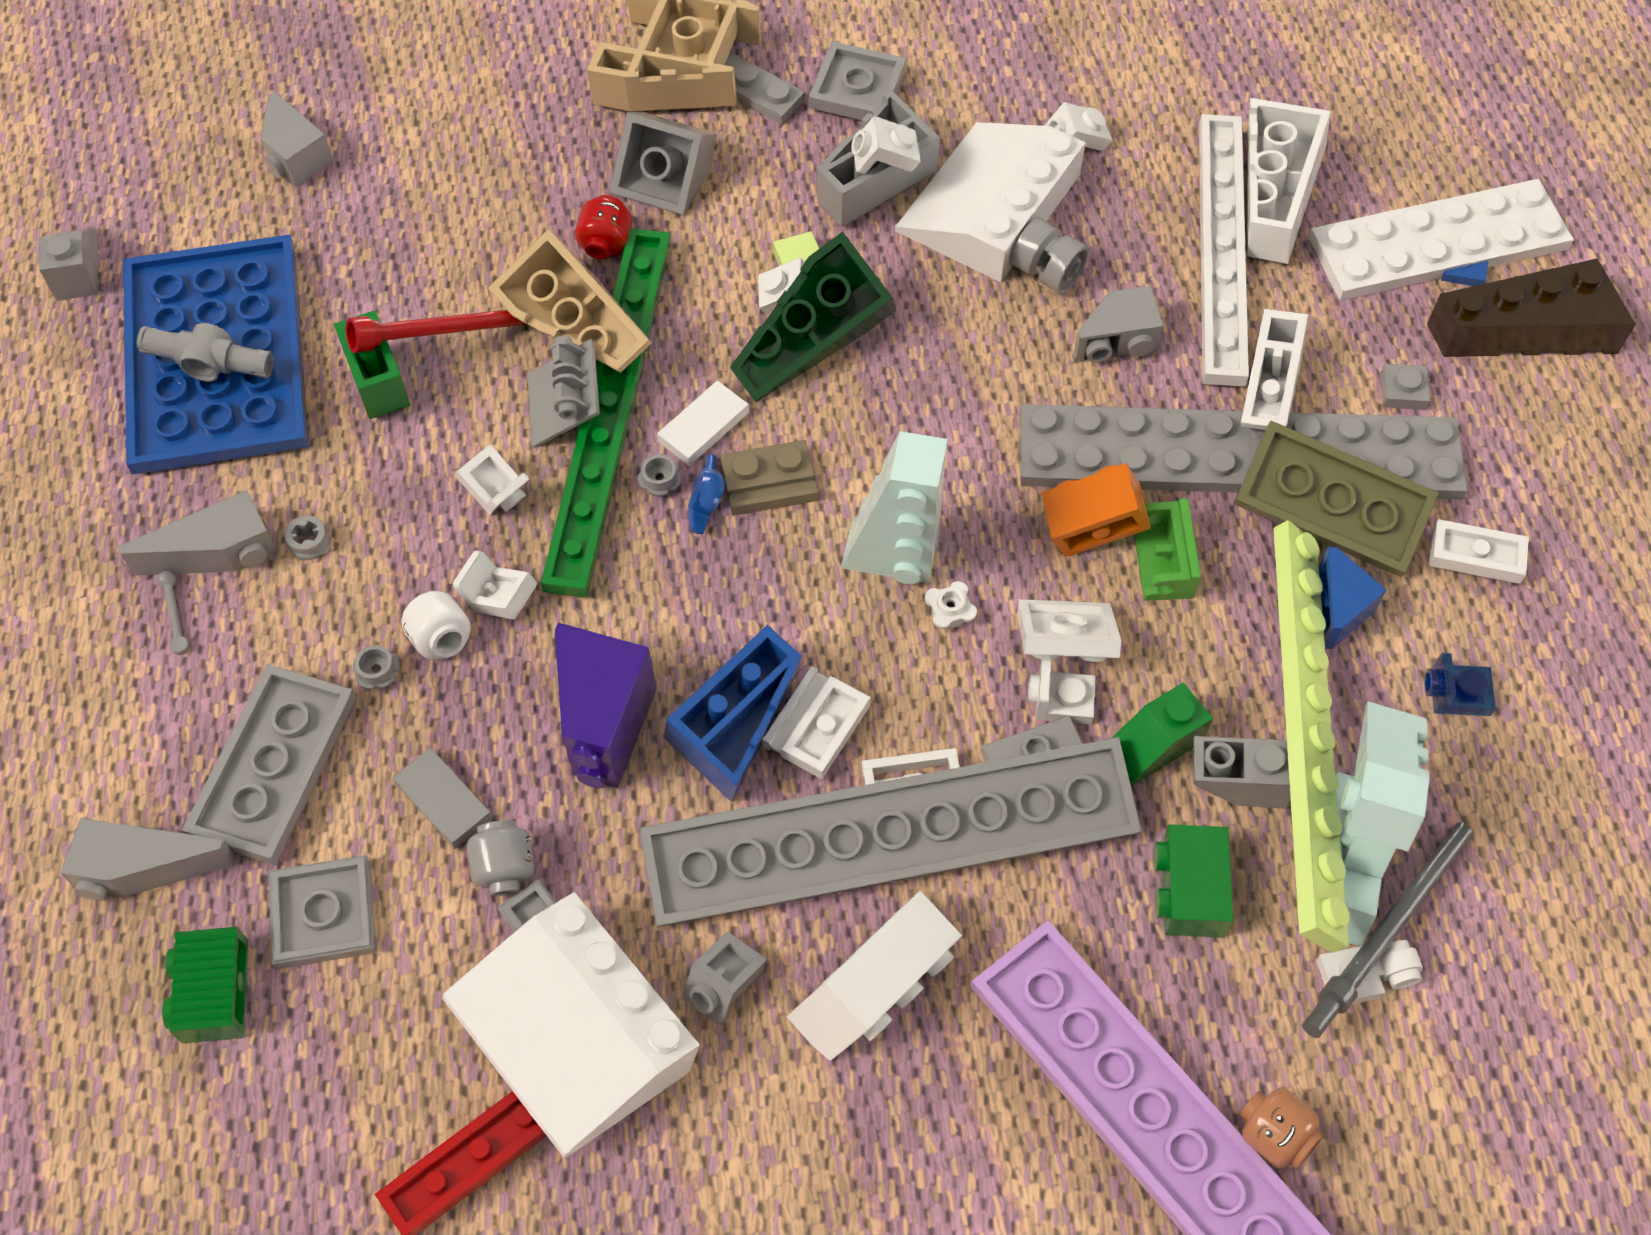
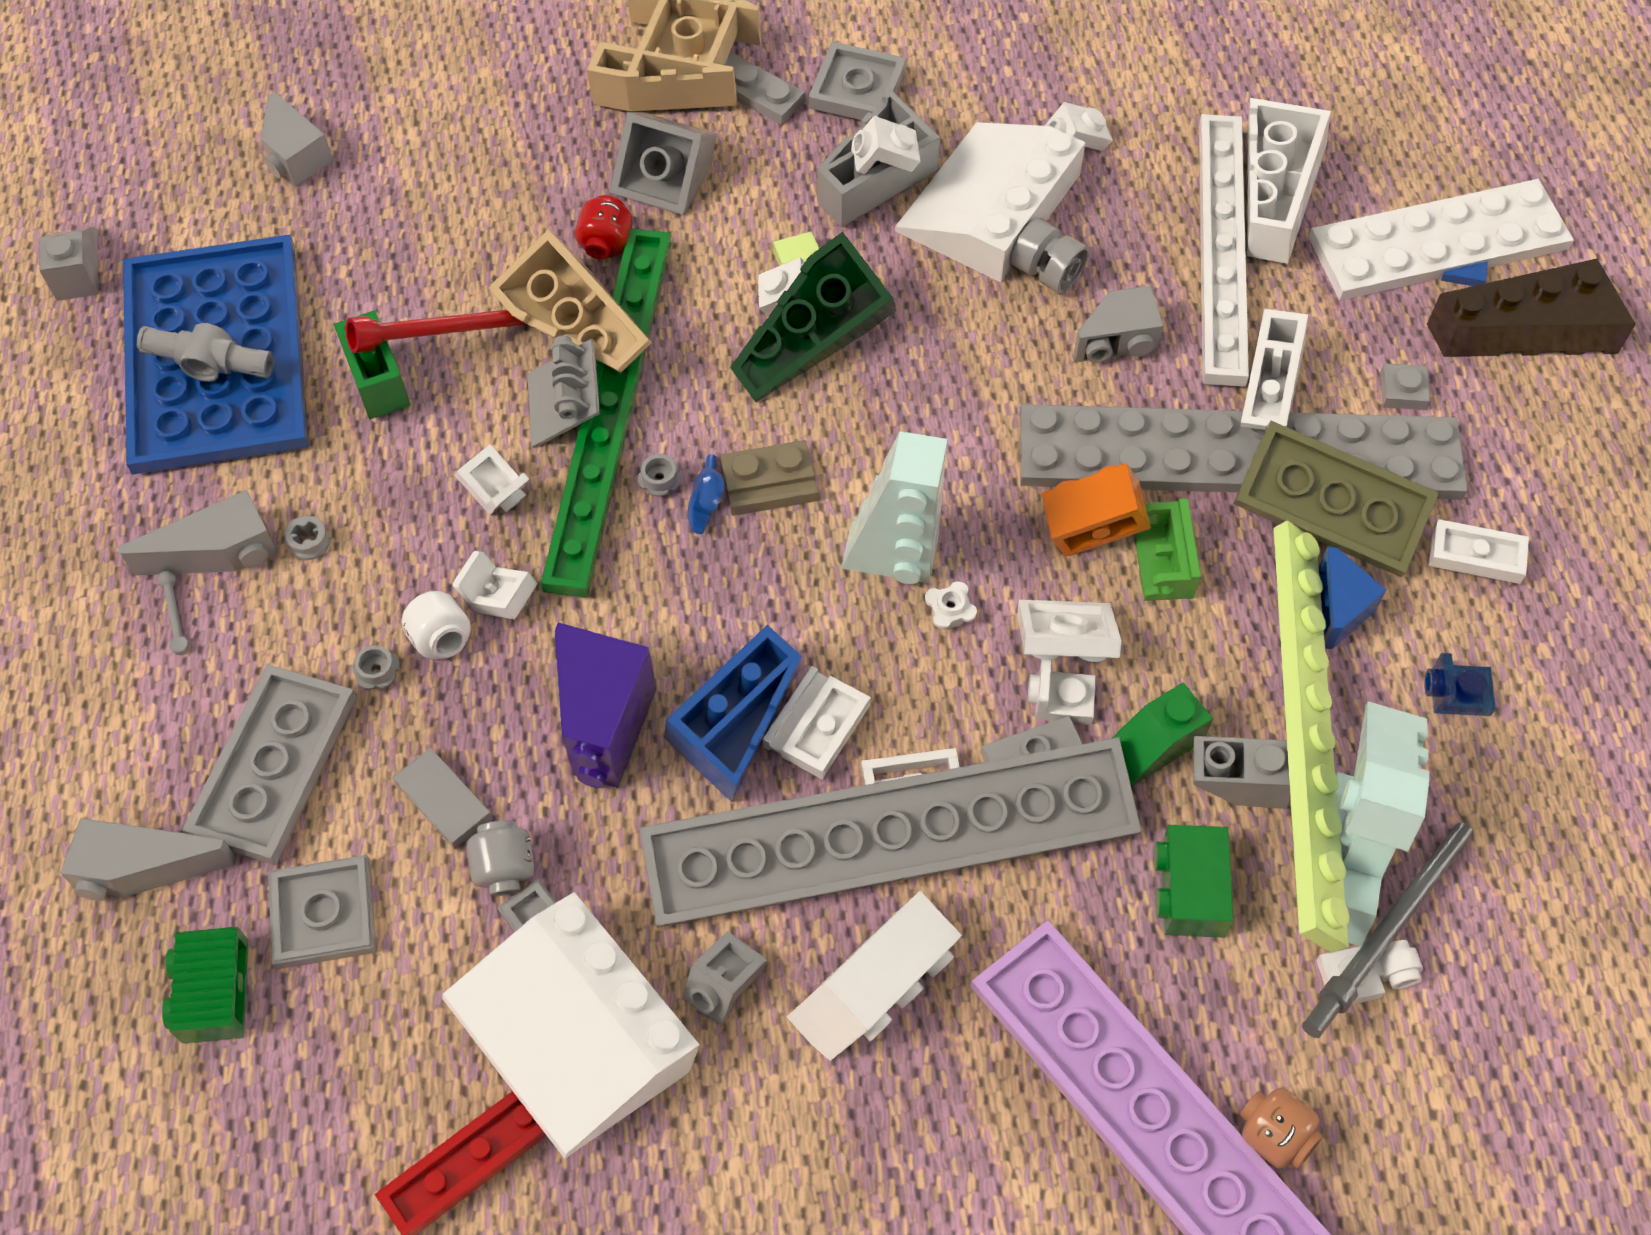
(703, 423): white tile -> none

